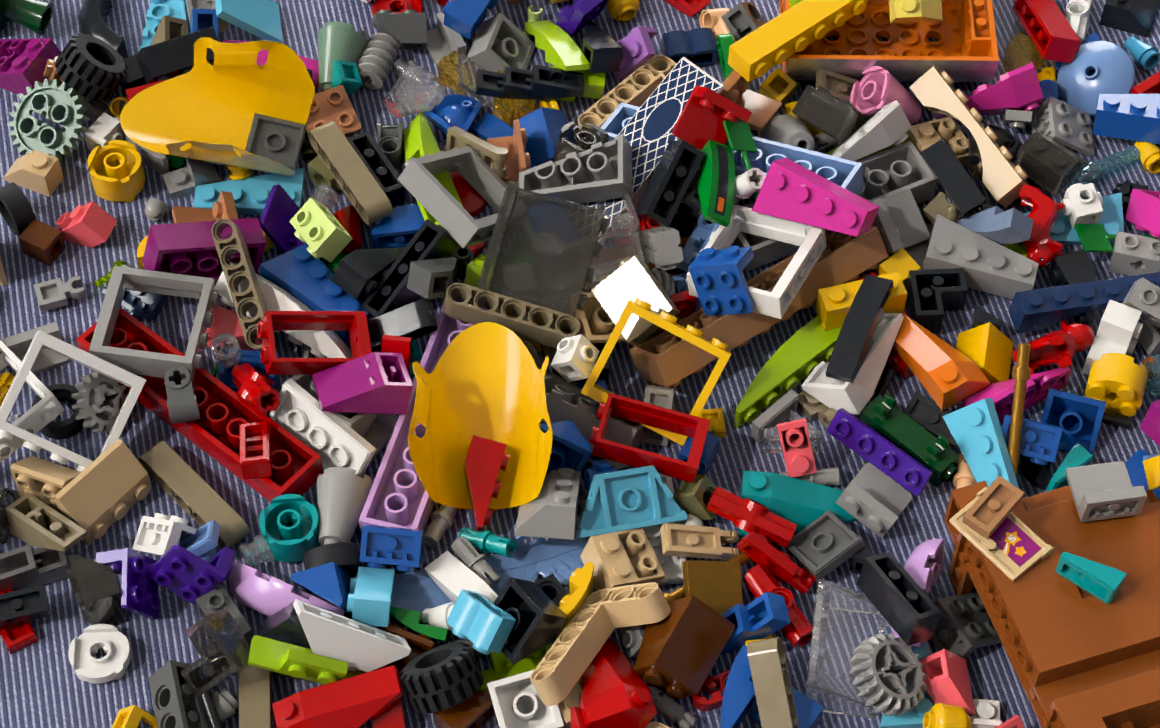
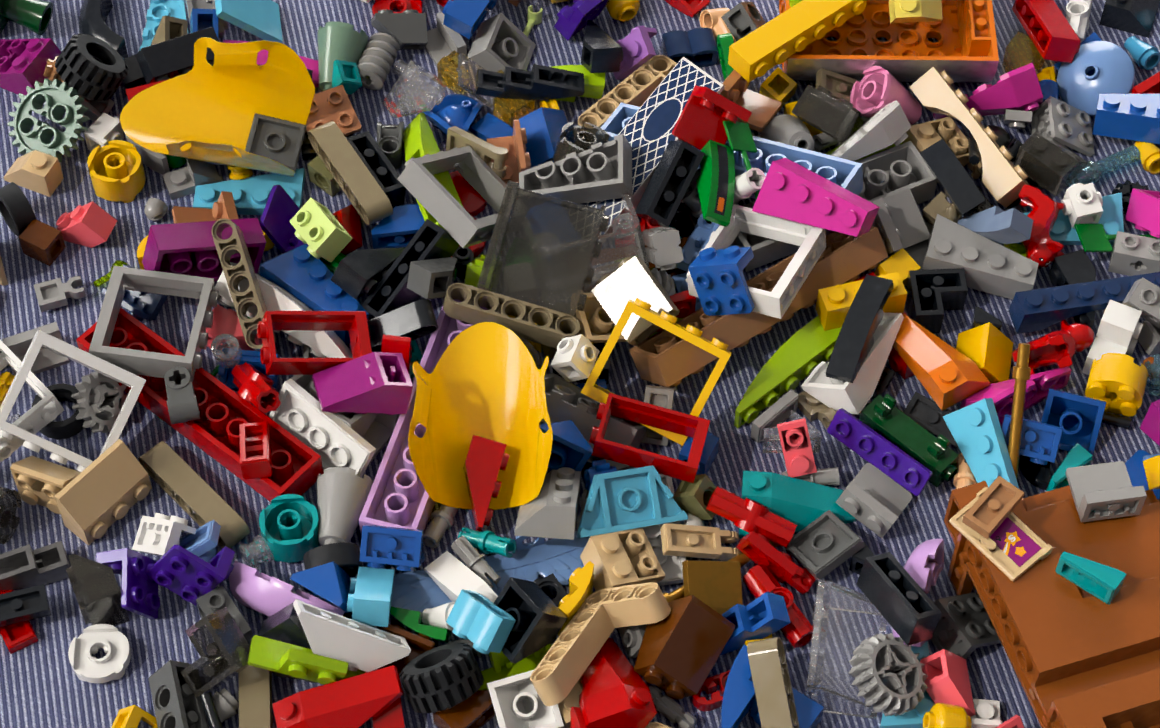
(42, 525): dark tan slope -> none
(115, 105): yellow hinge -> none
(325, 196): clear wheel -> none
(558, 46): lime slope -> none
(717, 422): yellow tile -> none

